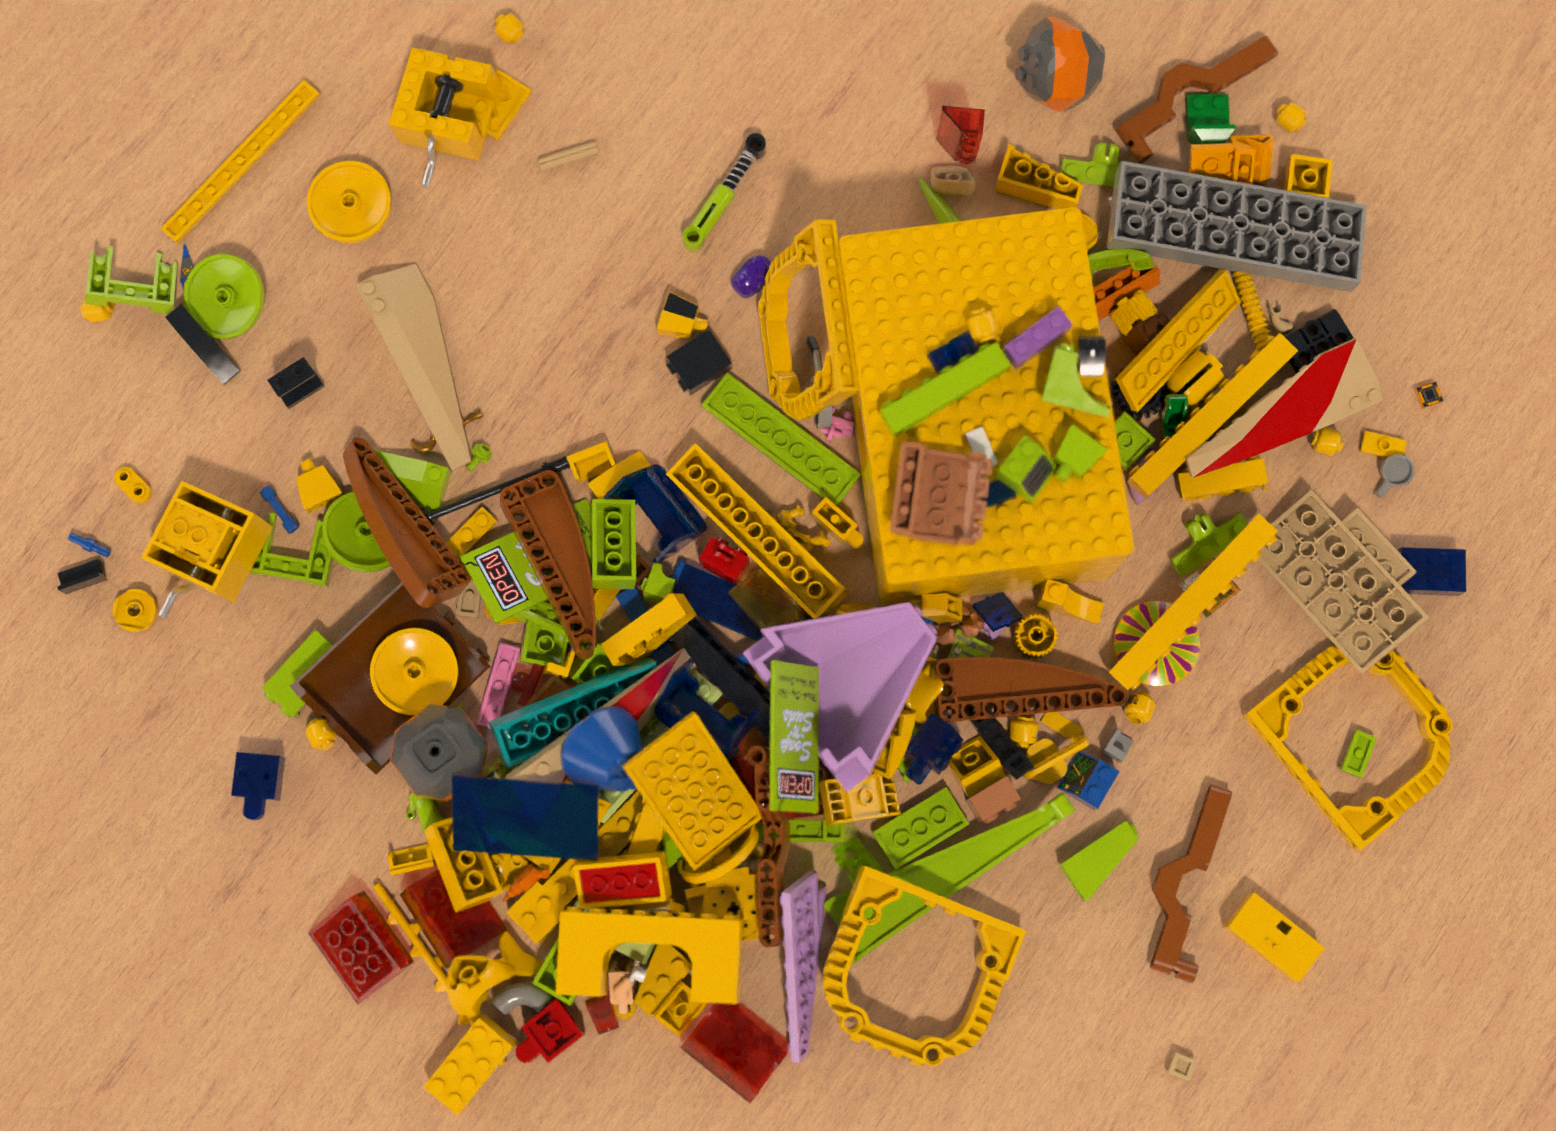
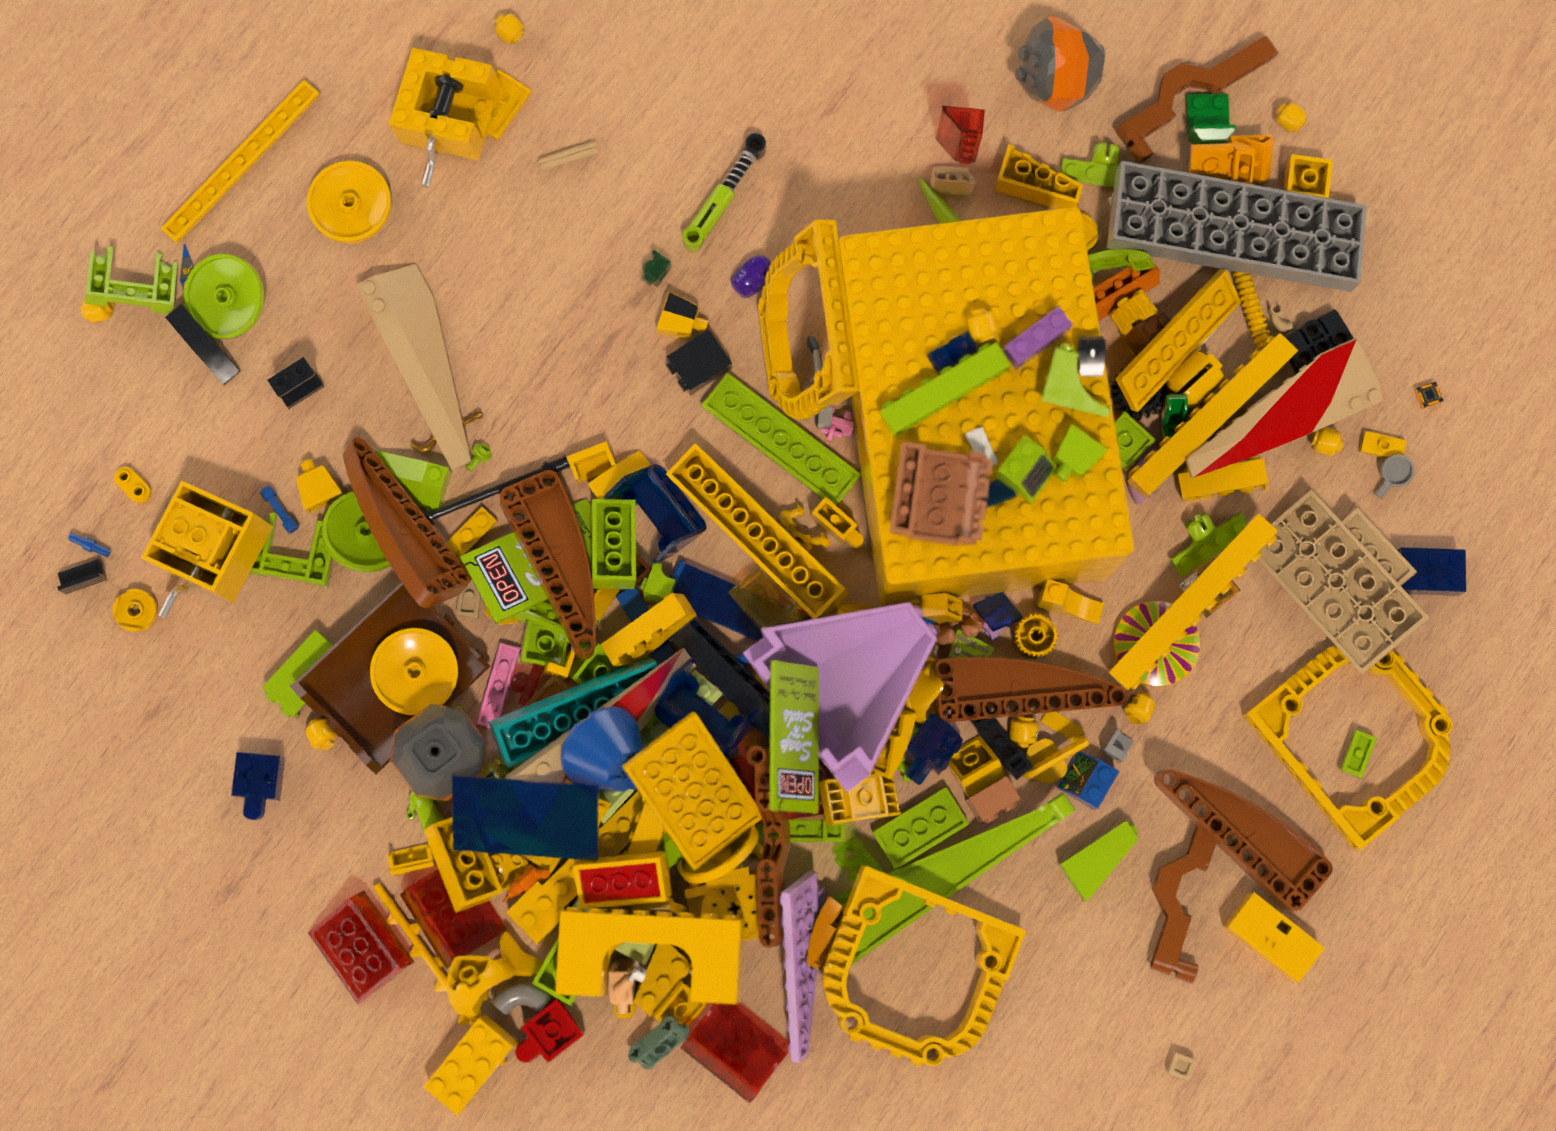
(602, 1014): clear red tile -> none
(656, 269): none -> clear green brick
(658, 1042): none -> sand green piece
(724, 560): red brick -> none
(824, 932): none -> light orange slope
(1264, 837): none -> dark orange beam

